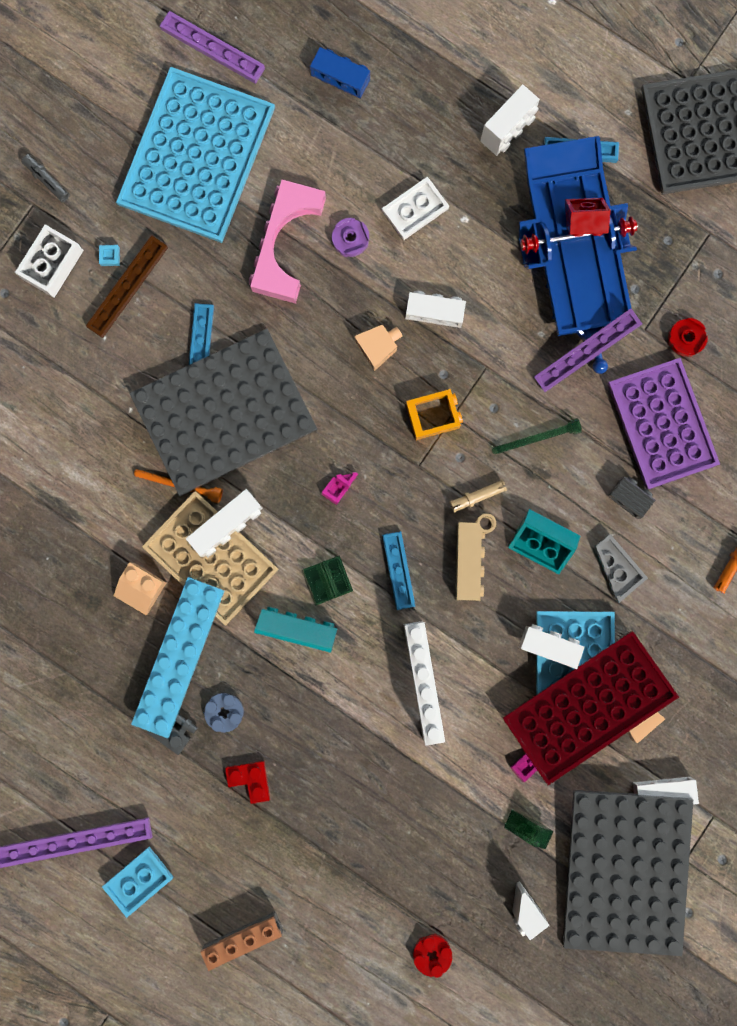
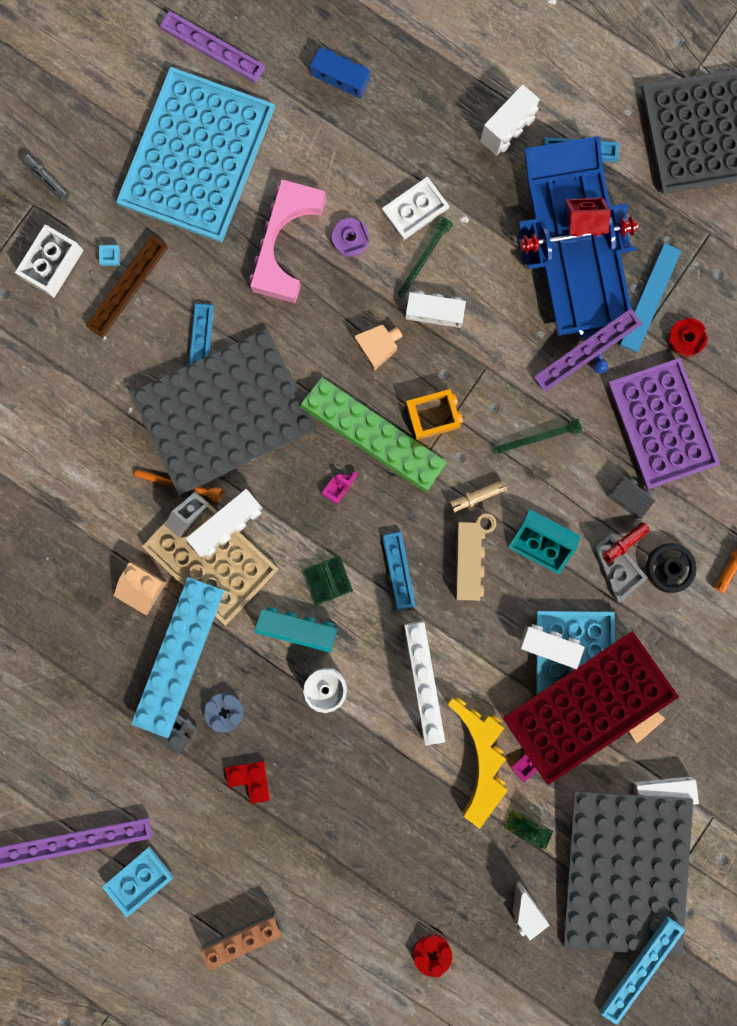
(186, 514): none -> light grey slope
(325, 678): none -> white wheel
(373, 434): none -> bright green plate
(443, 226): none -> clear green piece
(487, 790): none -> yellow arch
(620, 546): none -> red pin
(641, 970): none -> medium azure tile
(652, 295): none -> dark azure tile
(685, 559): none -> black wheel

